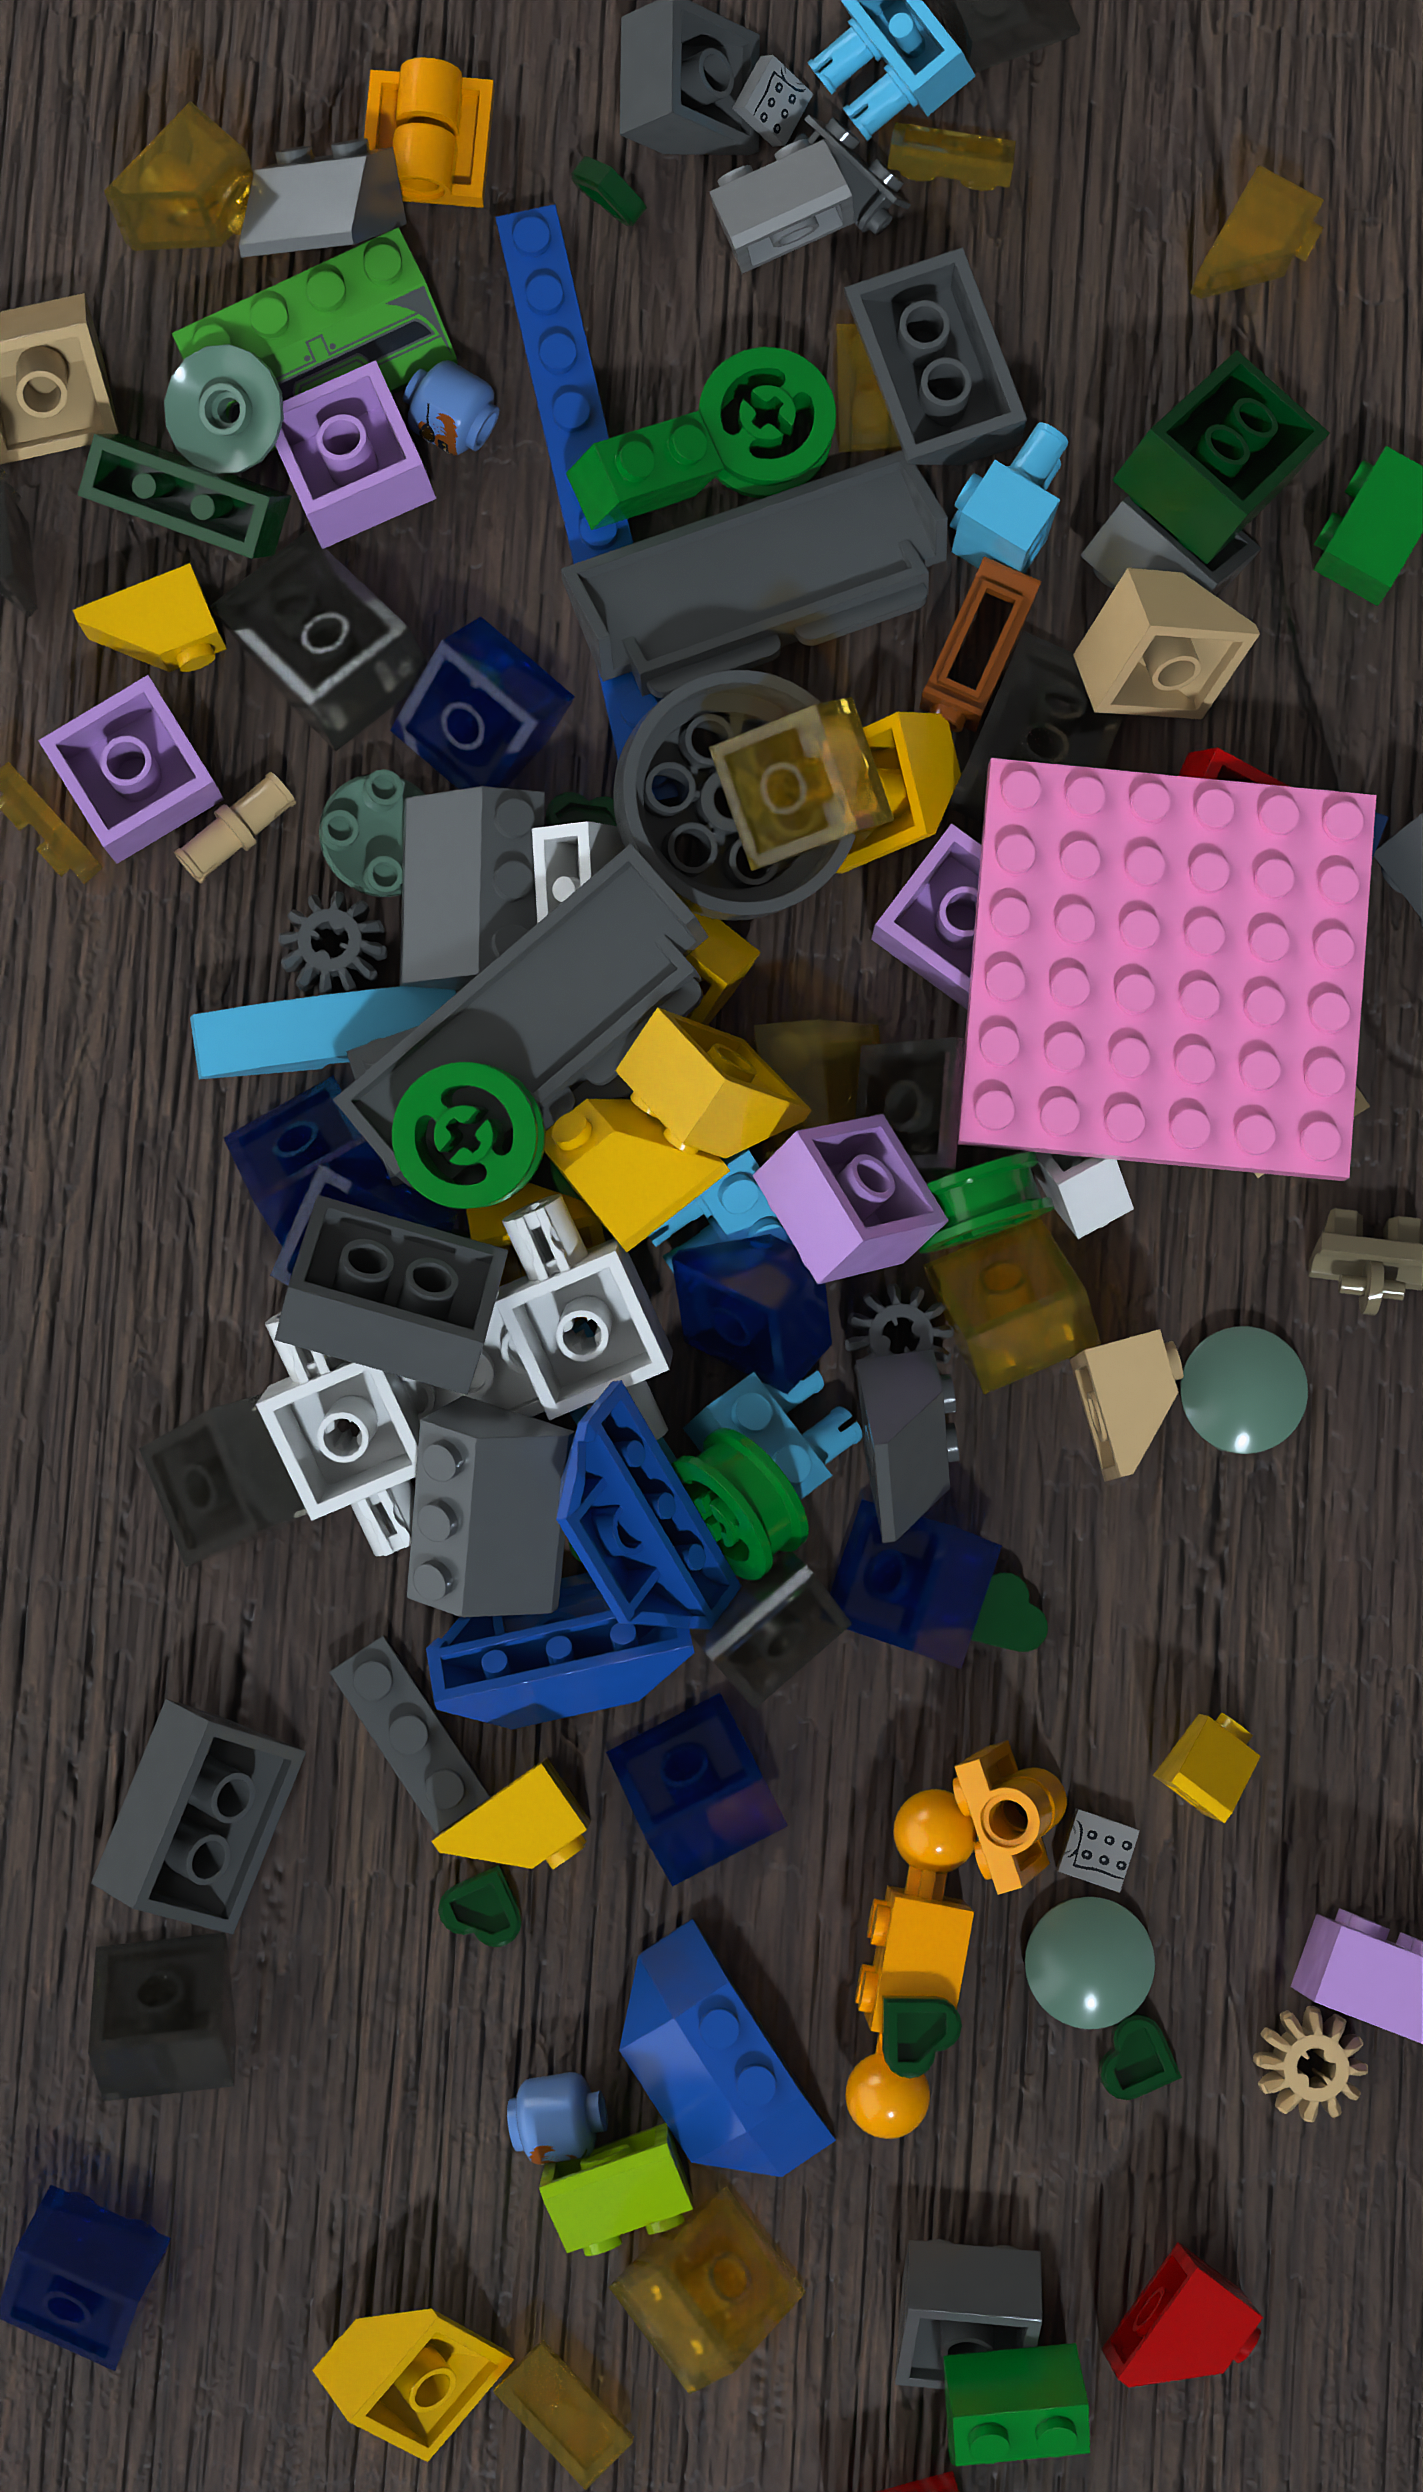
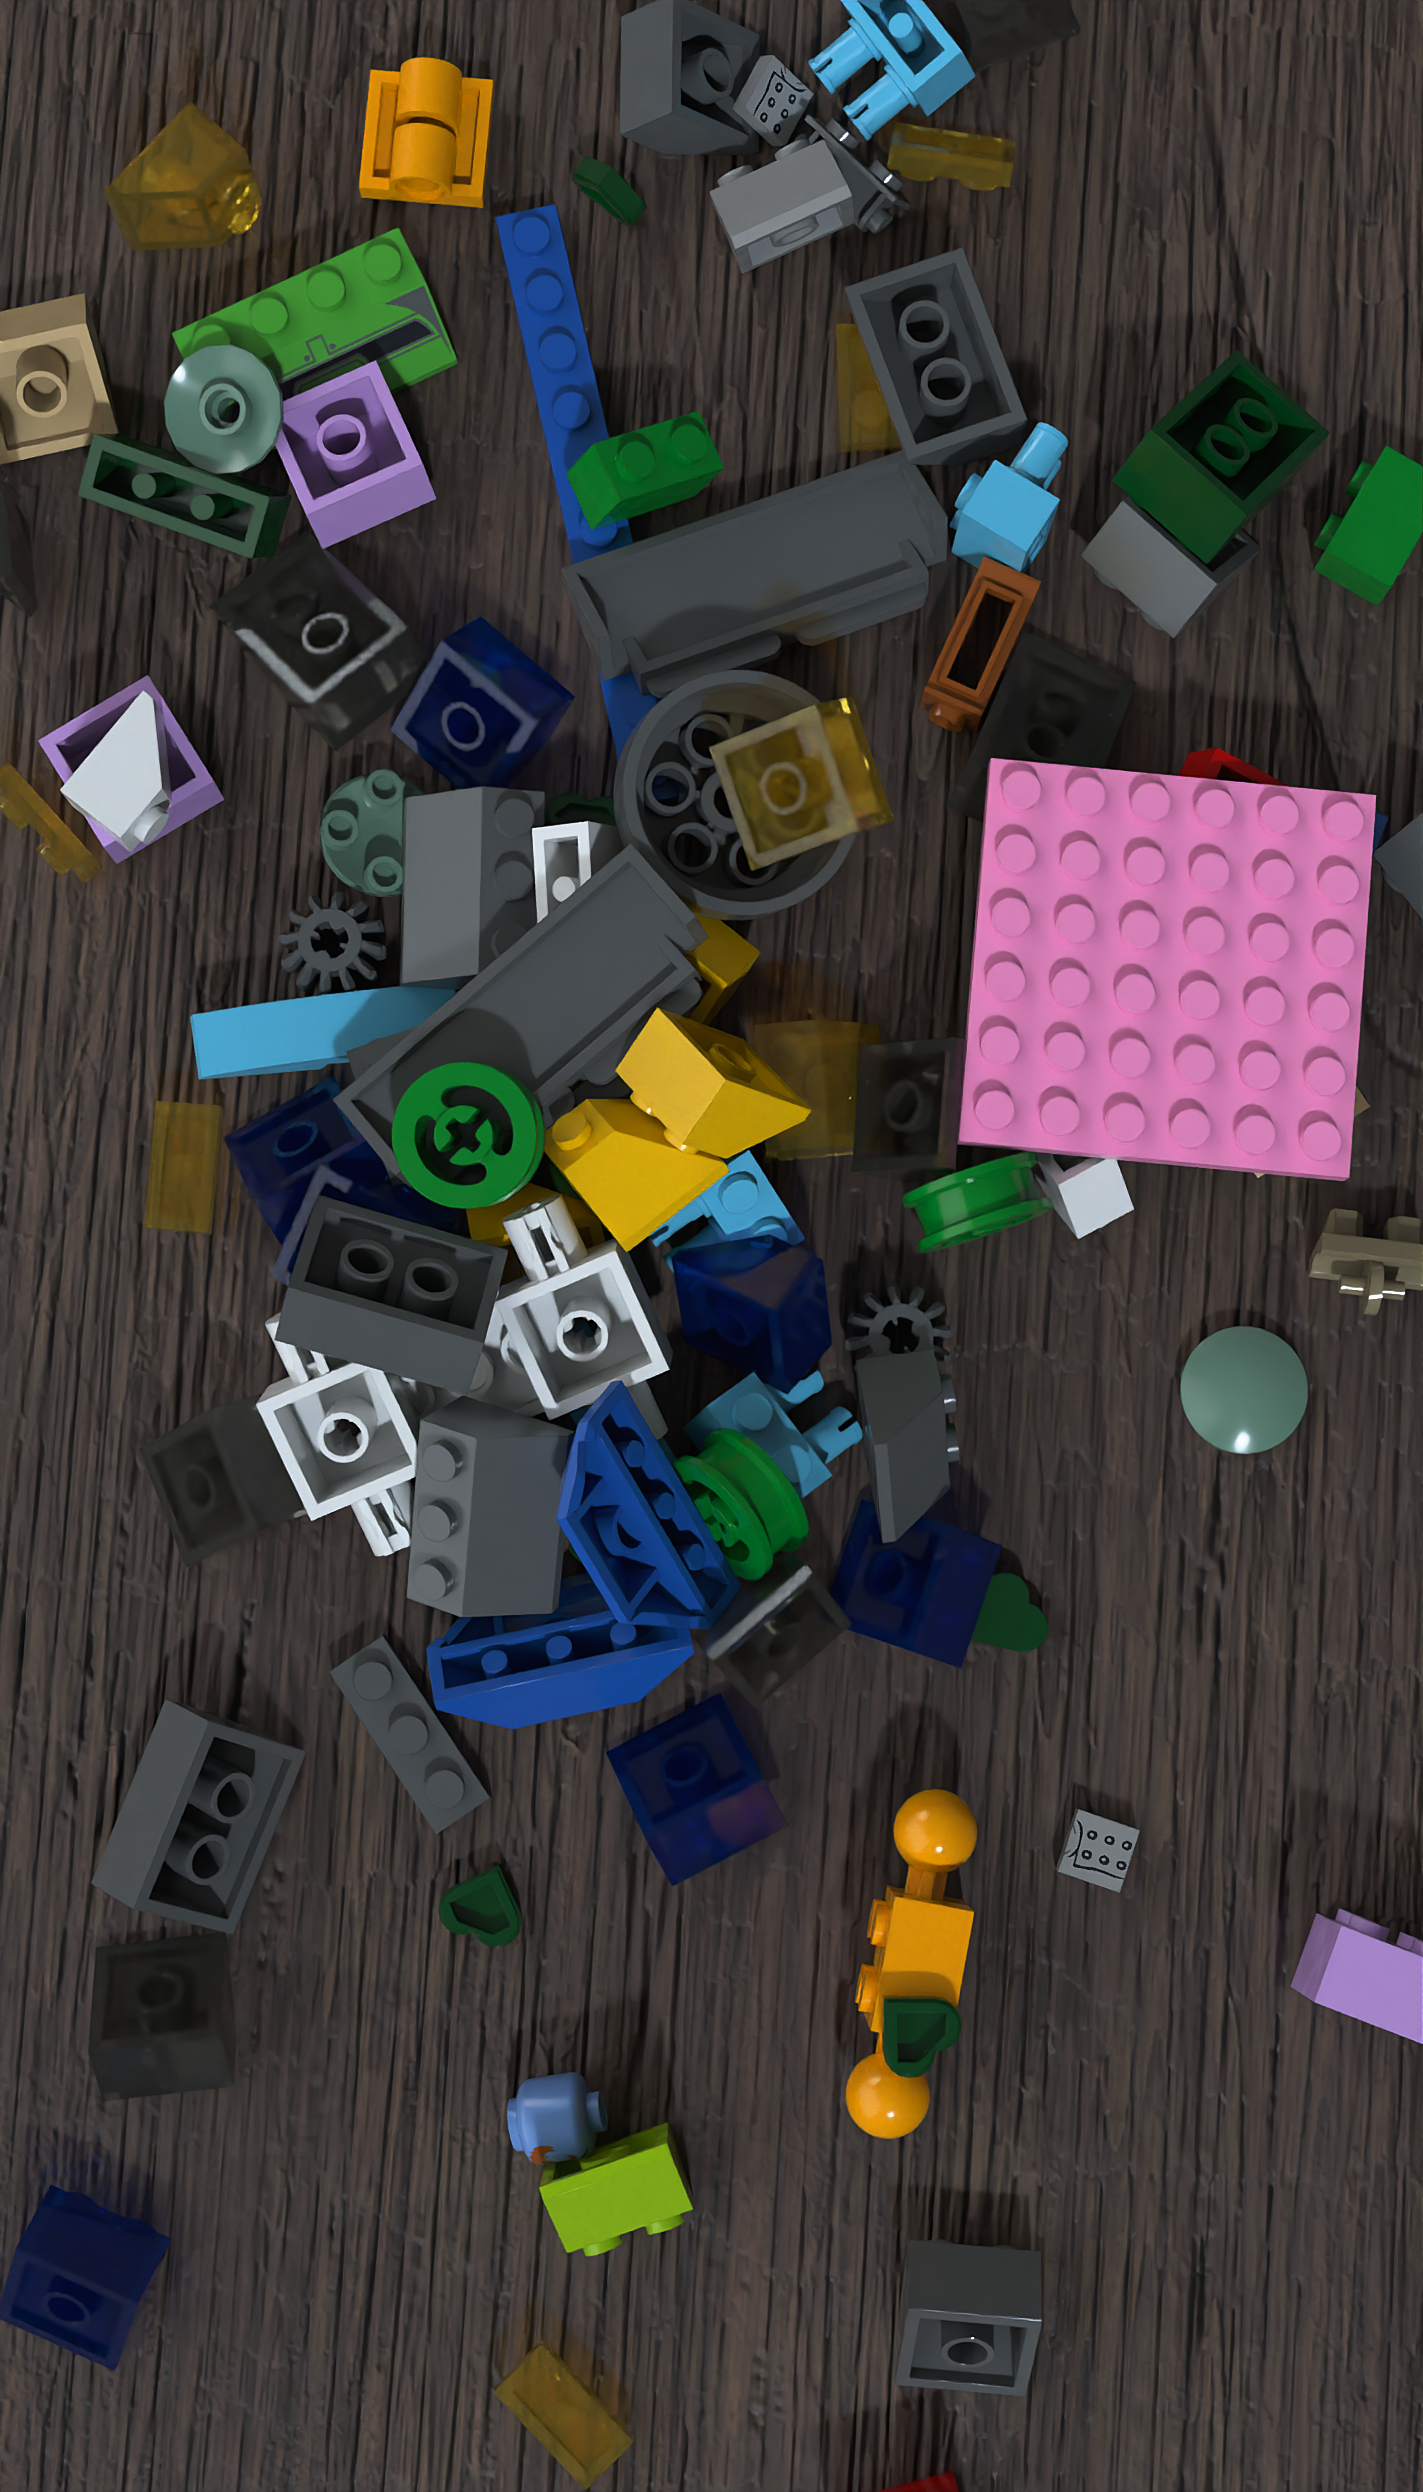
(126, 777): none -> white slope
(157, 622): yellow slope -> none
(183, 1167): none -> clear yellow plate
(235, 827): tan pin -> none
(322, 199): dark grey slope -> none
(410, 2376): yellow slope -> none
(451, 407): medium blue head -> none
(521, 1824): yellow slope -> none
(708, 2291): clear yellow slope -> none
(714, 2063): blue wedge -> none
(780, 388): green wheel -> none
(849, 1198): lavender brick -> none
(918, 776): yellow slope -> none
(935, 915): lavender brick -> none
(1008, 1843): light orange plate -> none
(1013, 1304): clear yellow slope -> none
(1016, 2405): green slope -> none
(1089, 1962): sand green dish -> none
(1126, 1396): tan slope -> none
(1137, 2060): dark green tile -> none
(1161, 647): tan slope -> none
(1183, 2325): red slope -> none
(1210, 1765): yellow slope -> none
(1261, 236): clear yellow slope -> none
(1293, 2083): tan gear -> none

